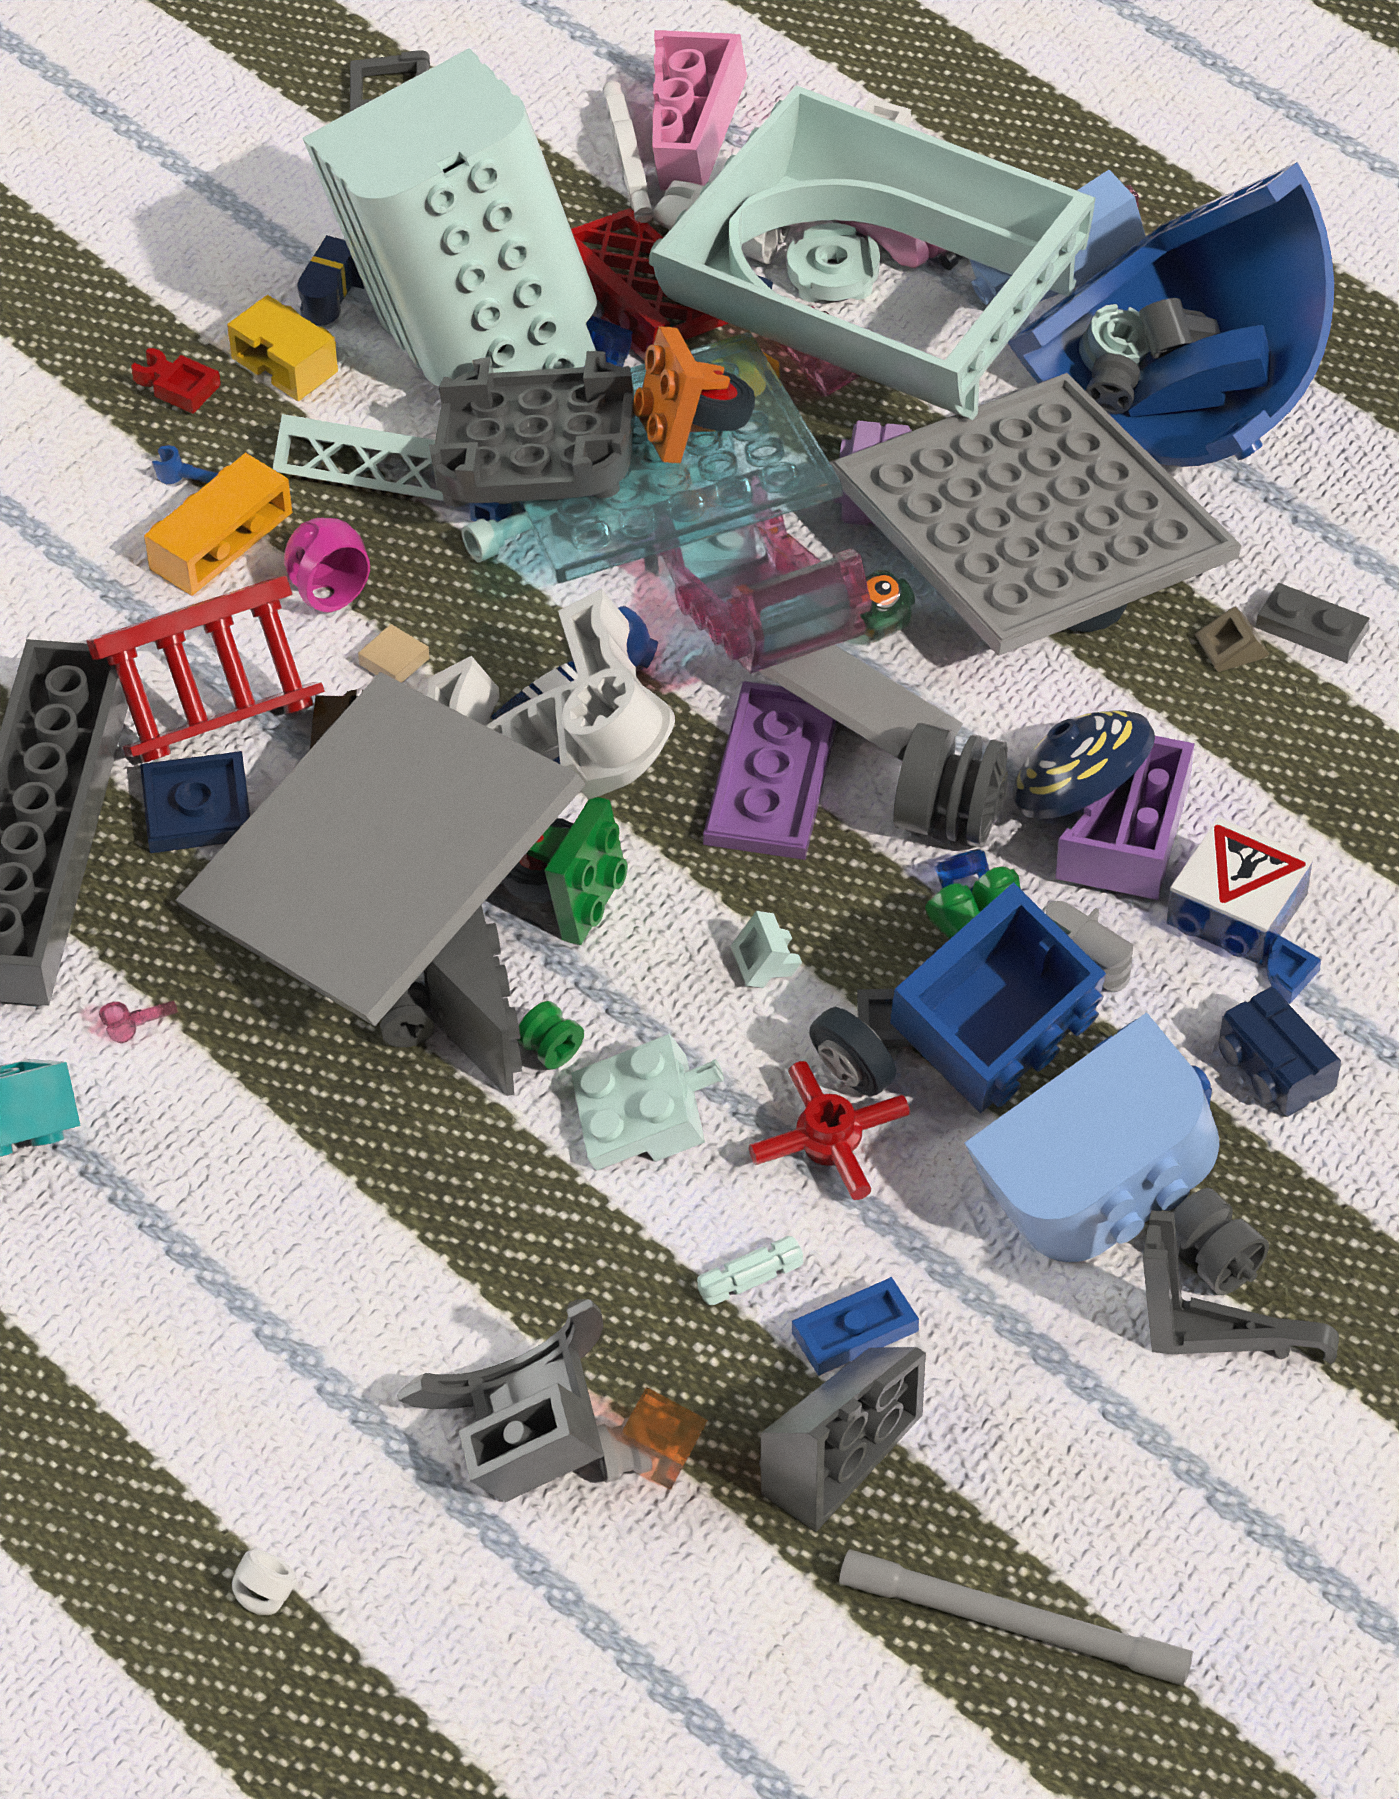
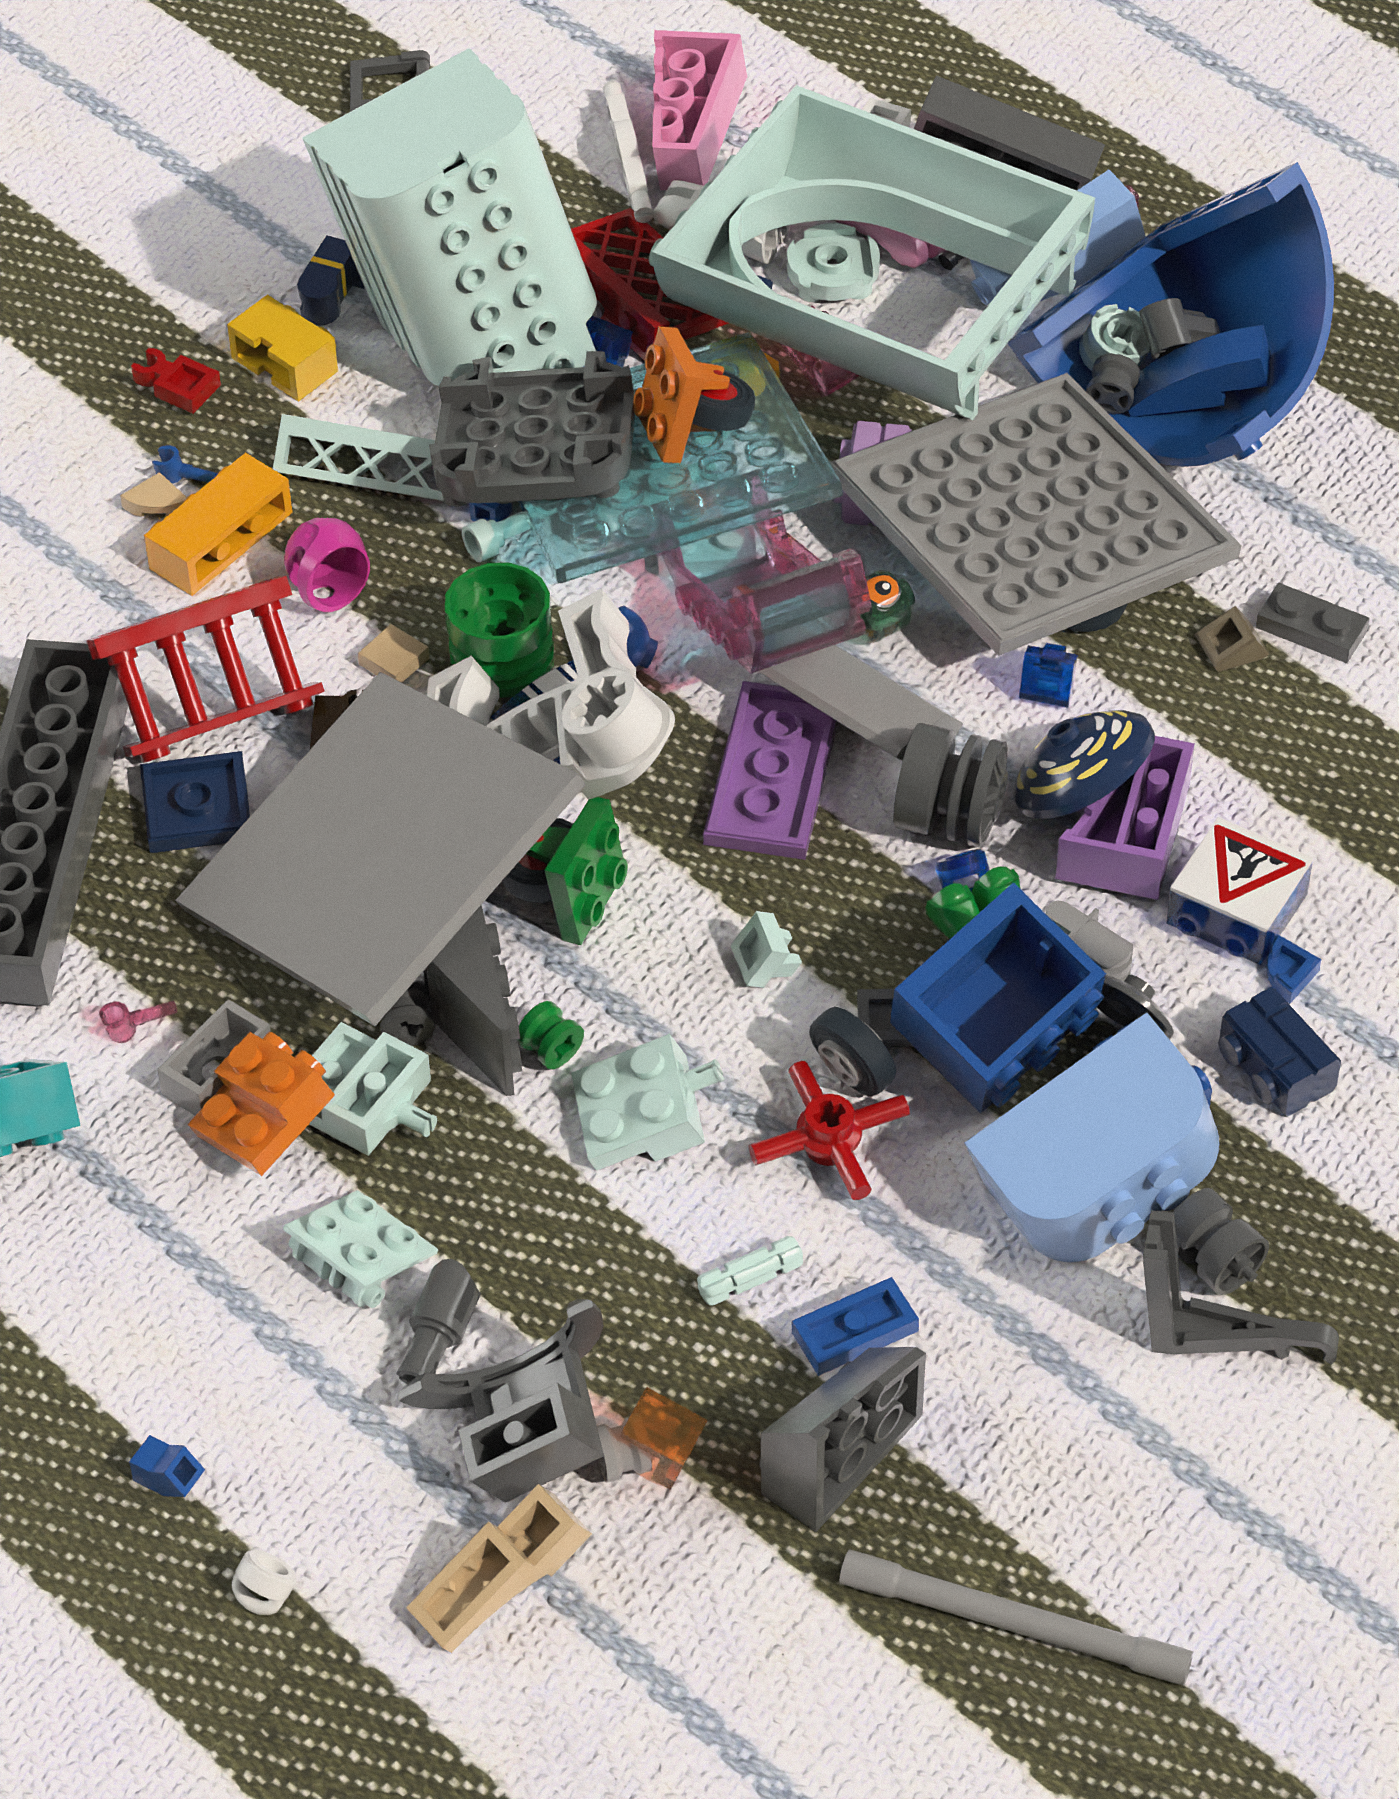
(153, 497): none -> tan tile
(165, 1468): none -> blue piece
(182, 1072): none -> light grey piece
(263, 1101): none -> orange plate
(356, 1246): none -> light aqua hinge
(371, 1087): none -> light aqua plate
(439, 1318): none -> dark grey arm
(498, 1566): none -> tan slope
(503, 622): none -> green wheel
(1008, 134): none -> dark grey wedge
(1048, 675): none -> clear blue tile
(1130, 1000): none -> dark grey dish

